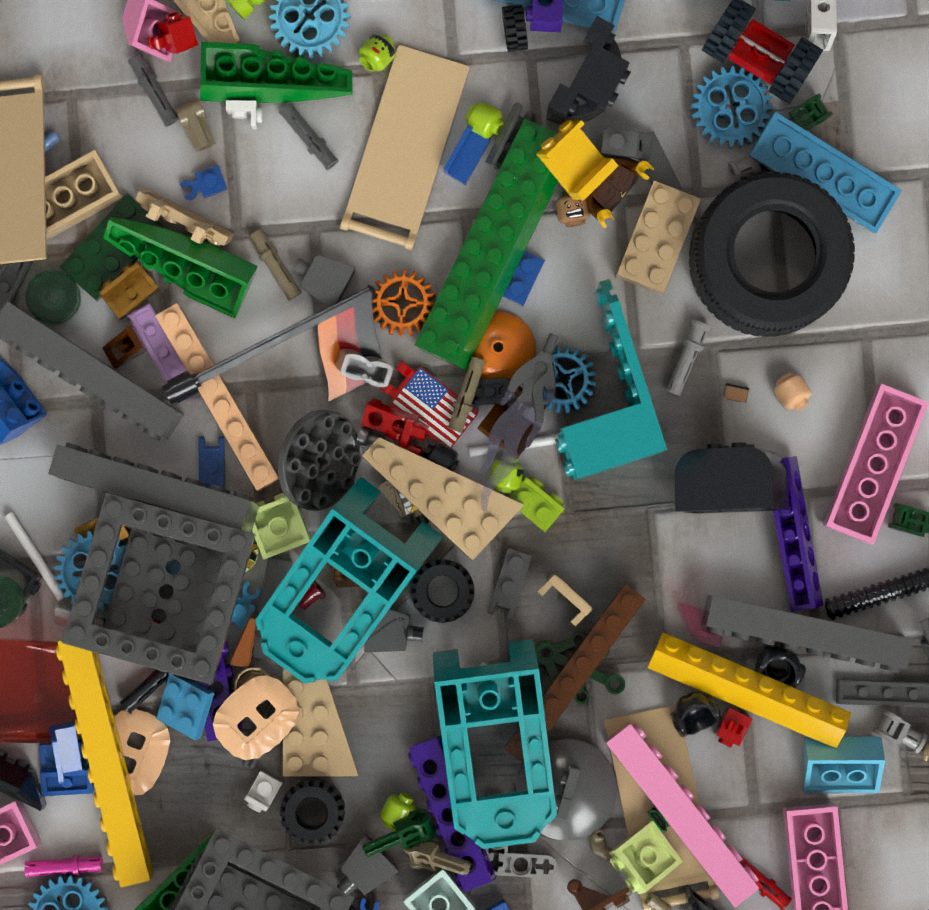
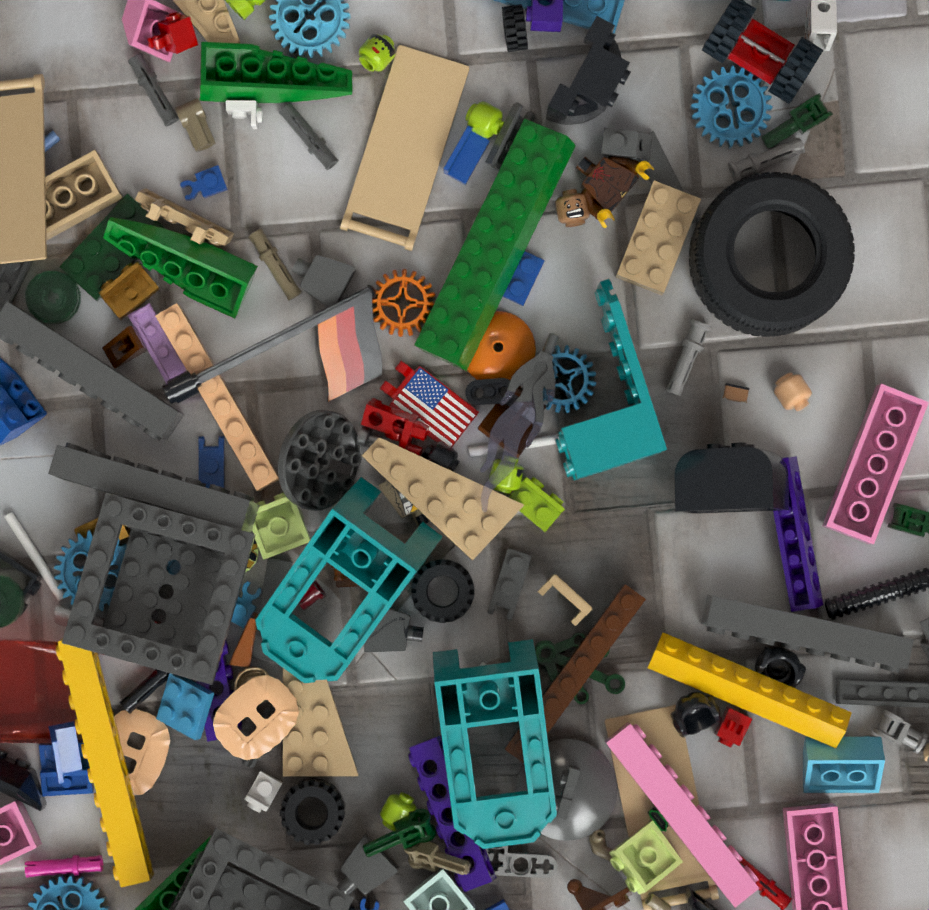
(370, 368): light grey brick -> none
(466, 394): dark tan pin -> none
(575, 160): yellow panel -> none
(693, 618): clear pink slope -> none
(858, 191): dark azure plate -> none

